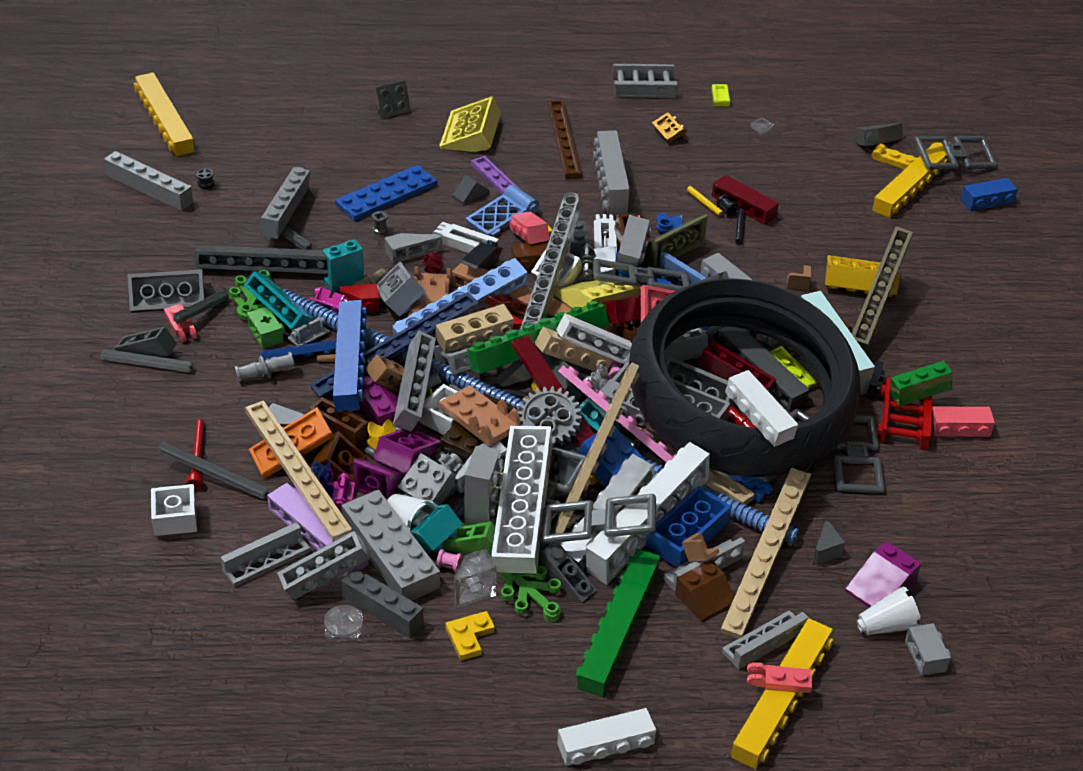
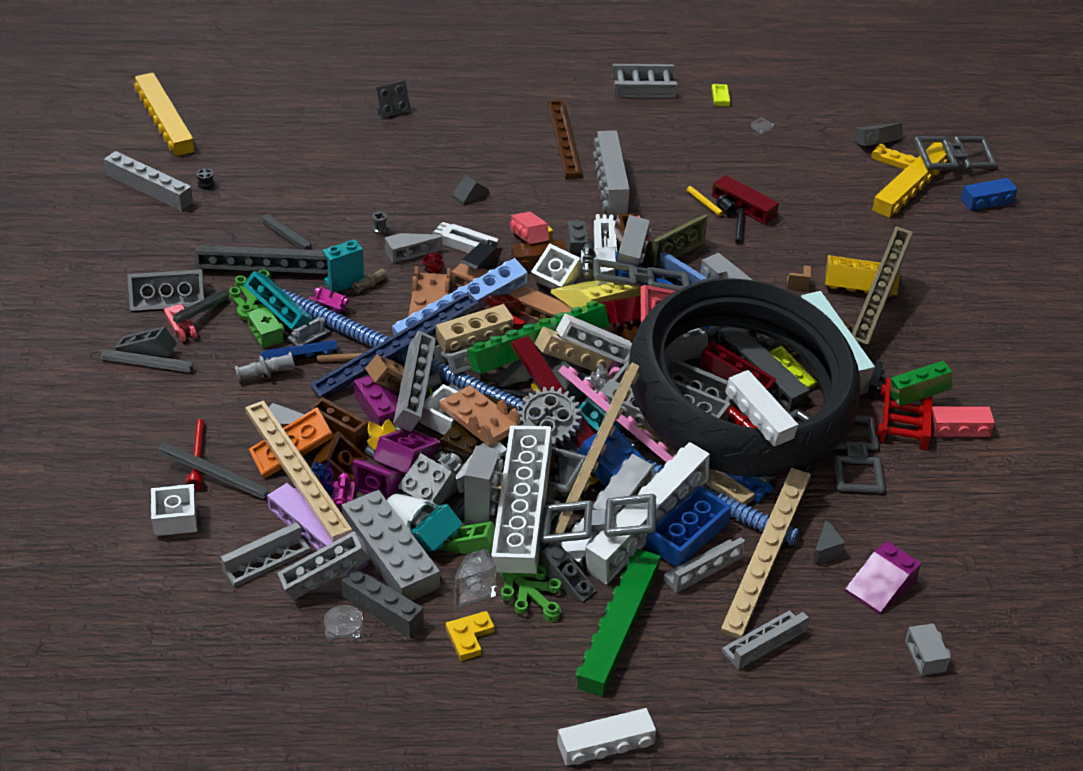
(285, 202): light grey brick -> none
(350, 356): brick -> none
(367, 293): red slope -> none
(385, 192): blue plate -> none
(400, 289): light grey slope -> none
(448, 560): bright pink bush -> none
(472, 126): light yellow slope -> none
(491, 174): medium lavender tile -> none
(514, 198): medium blue piece -> none
(553, 260): light grey beam -> none
(667, 223): blue plate -> none
(669, 128): pearl gold bracket -> none
(696, 548): medium nougat panel -> none
(704, 590): reddish brown slope -> none
(774, 705): yellow brick -> none
(780, 677): coral hinge -> none
(890, 614): white cone -> none

